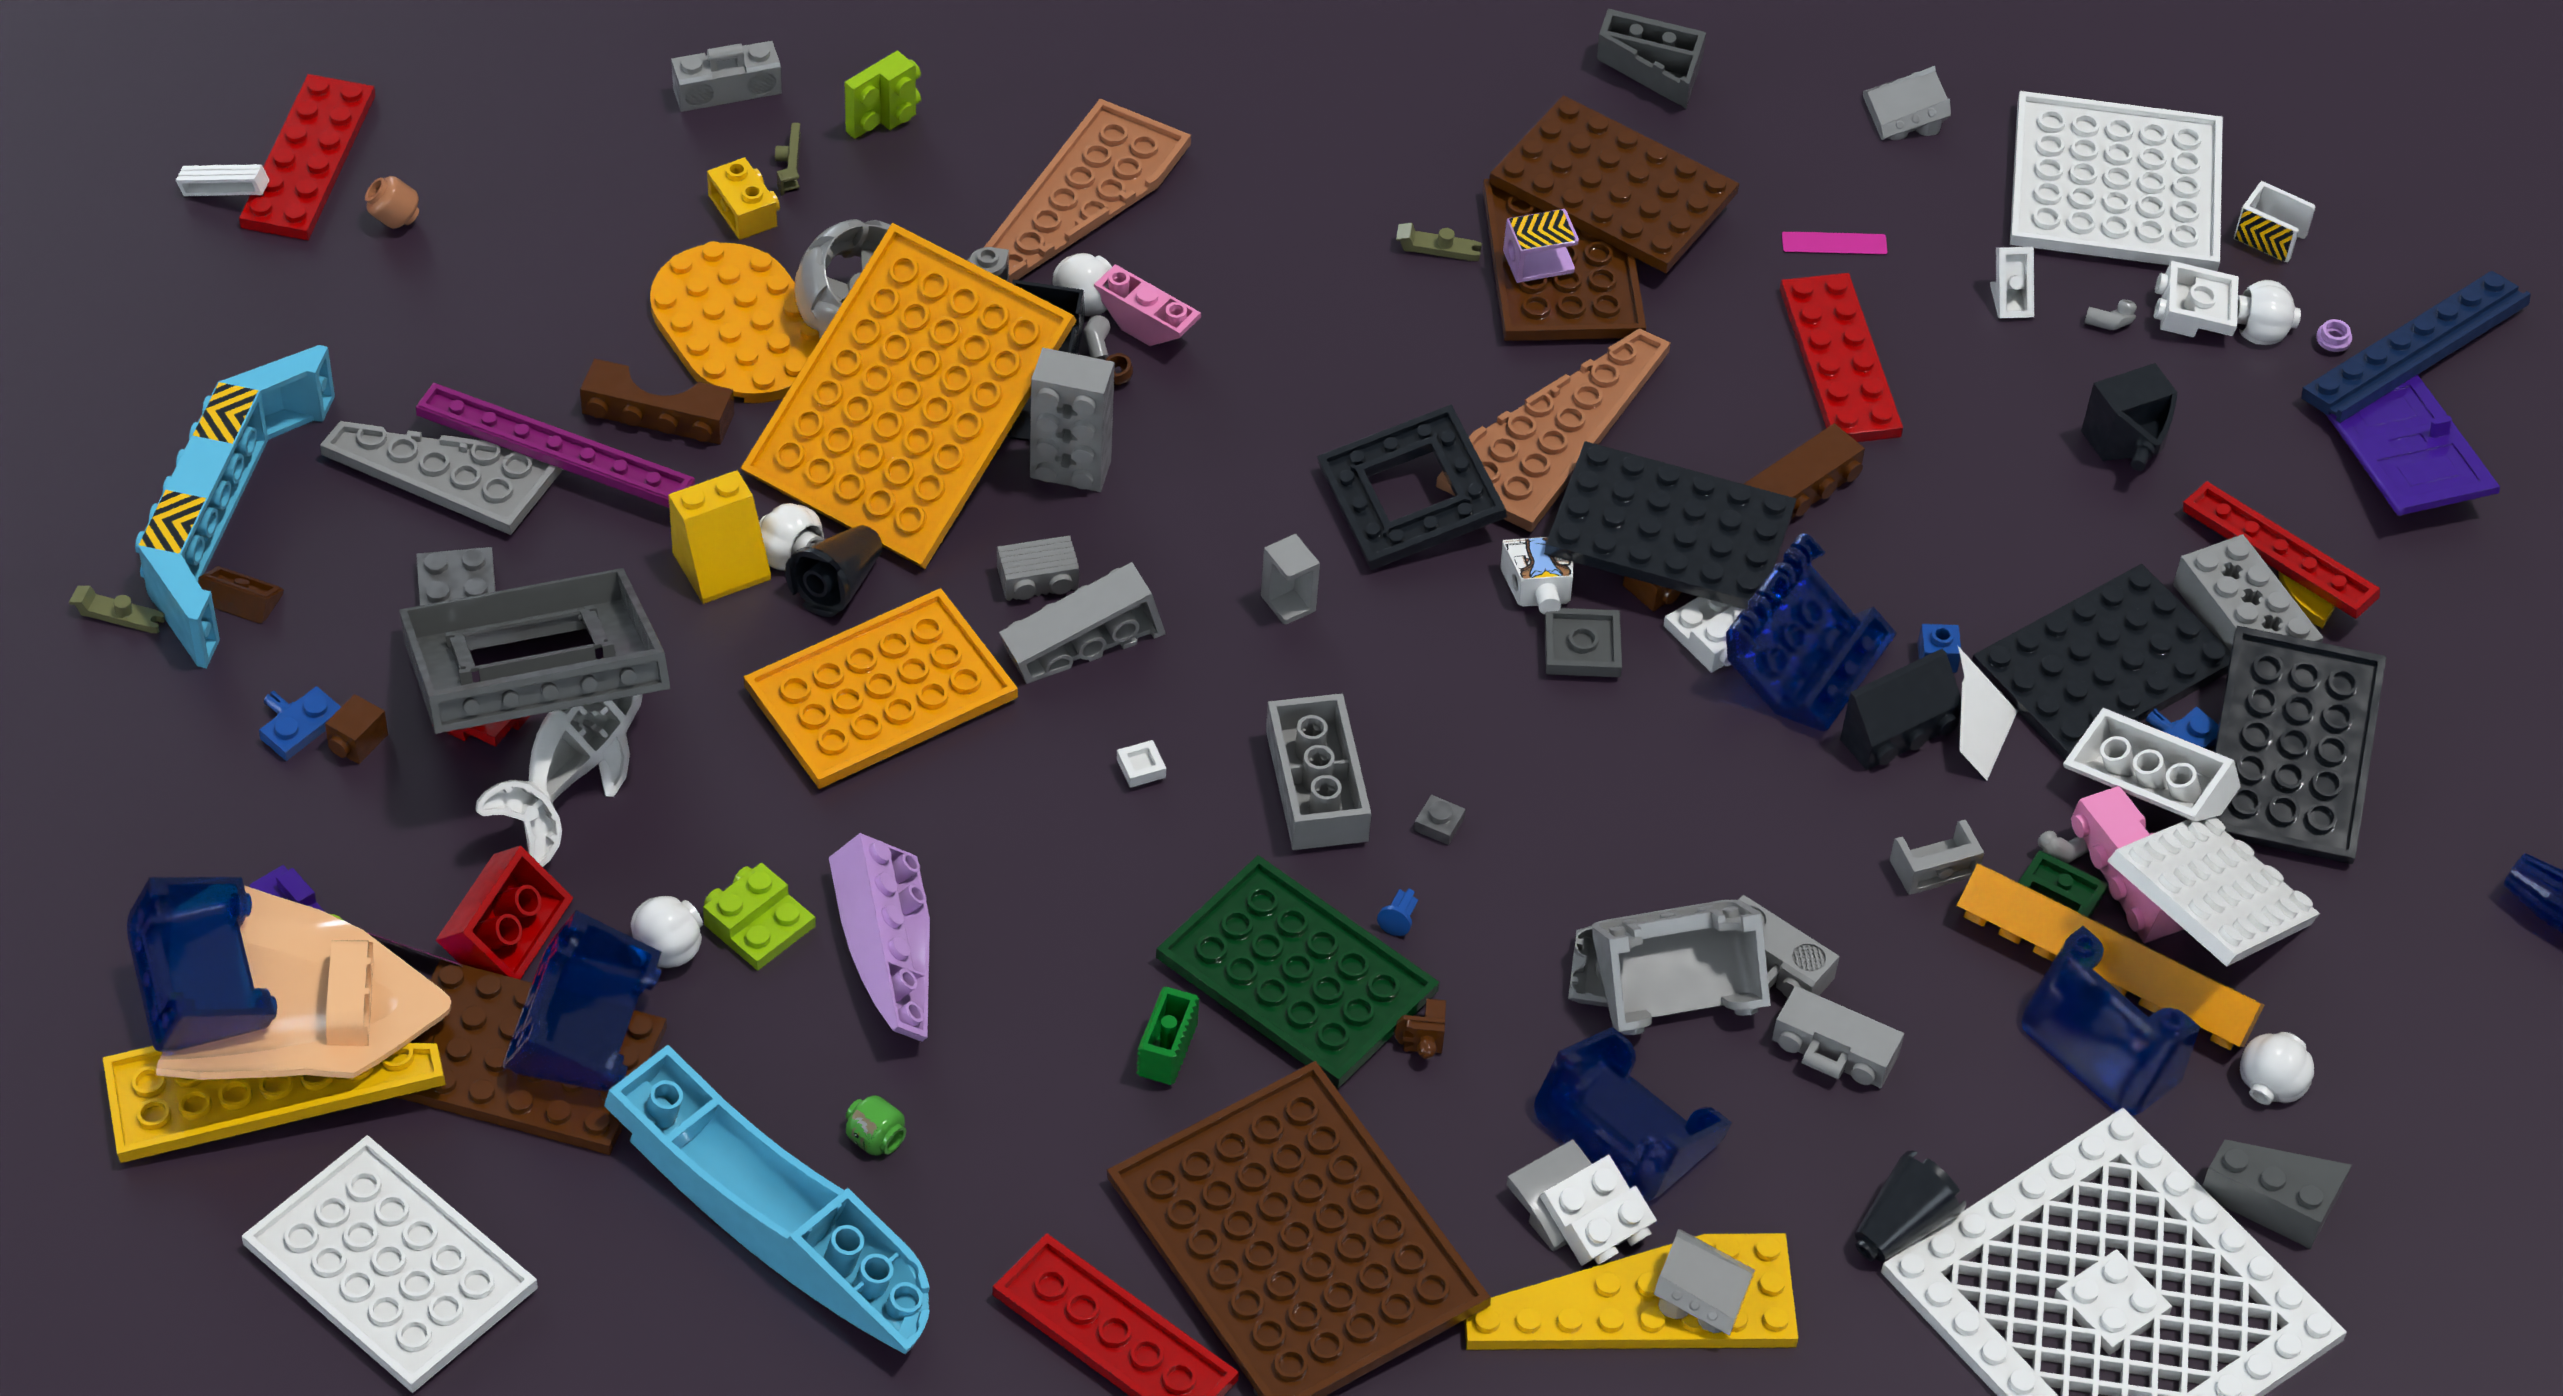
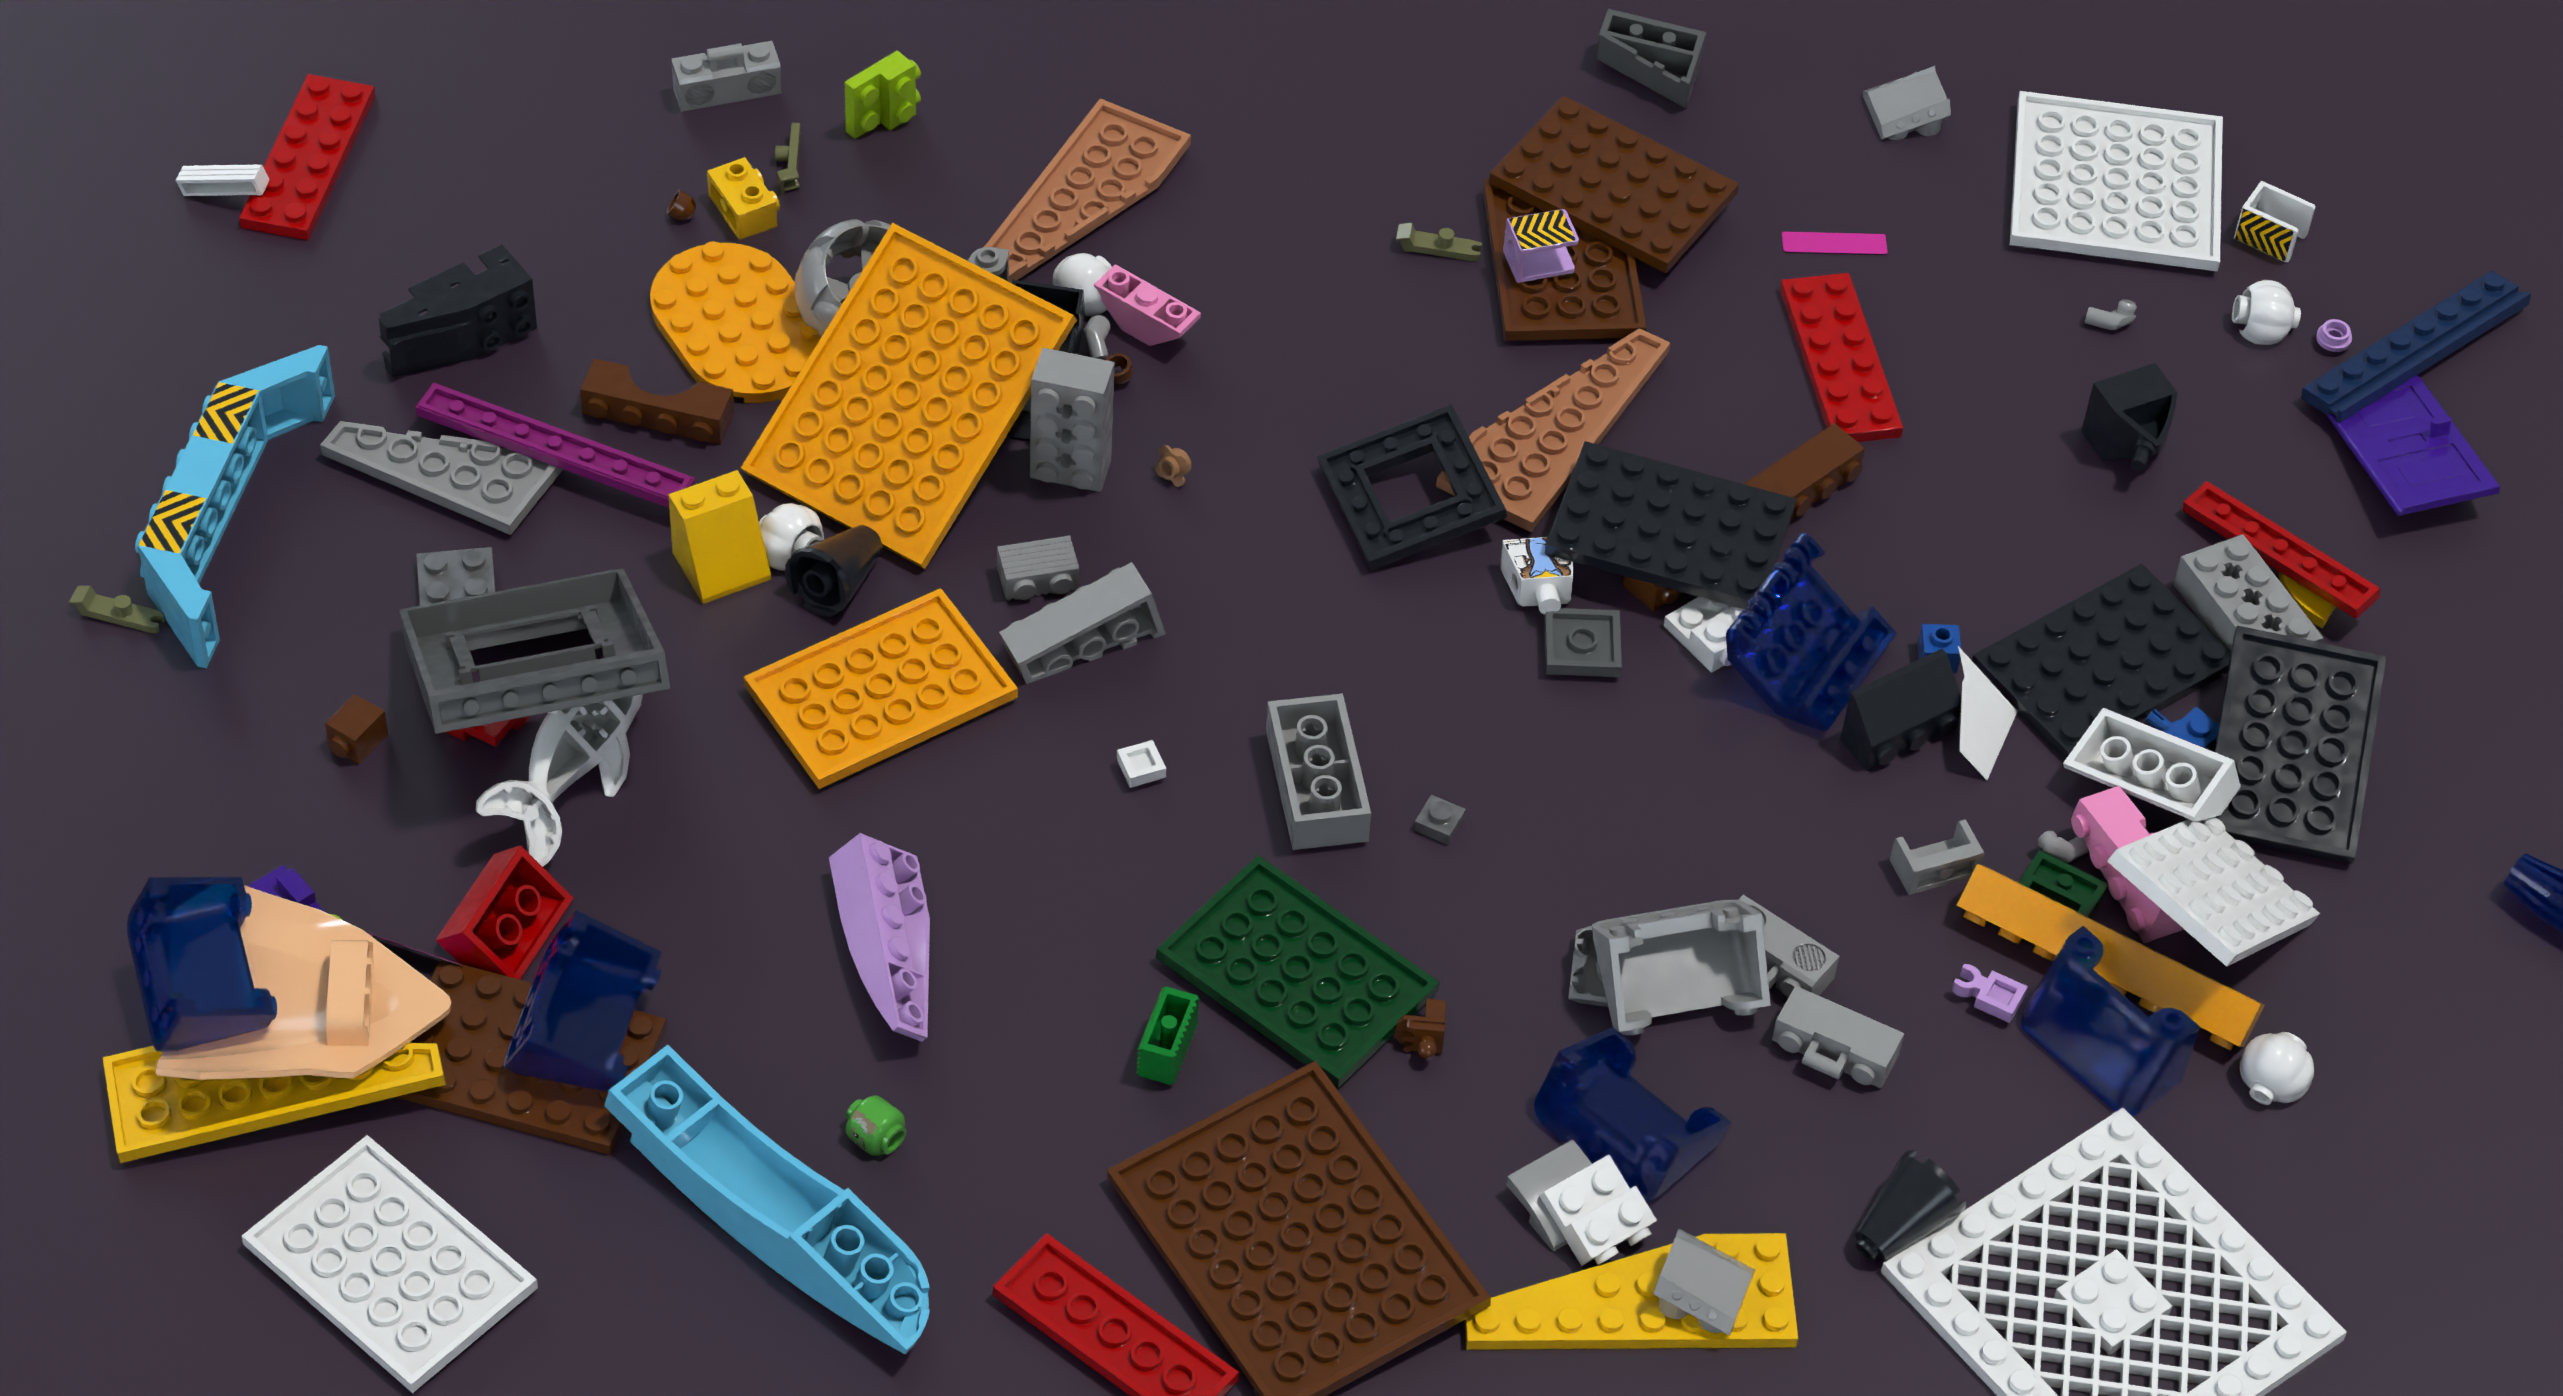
(240, 594): reddish brown slope -> none
(297, 721): blue plate -> none
(392, 202): nougat head -> none
(459, 320): none -> black piece
(668, 927): white plant -> none
(681, 206): none -> reddish brown hinge
(756, 915): lime plate -> none
(1173, 464): none -> medium nougat plate
(1290, 579): light grey panel -> none
(1396, 917): blue piece -> none
(1993, 995): none -> lavender plate
(2014, 282): white slope -> none
(2196, 300): white plate -> none
(2276, 1188): dark grey wedge -> none

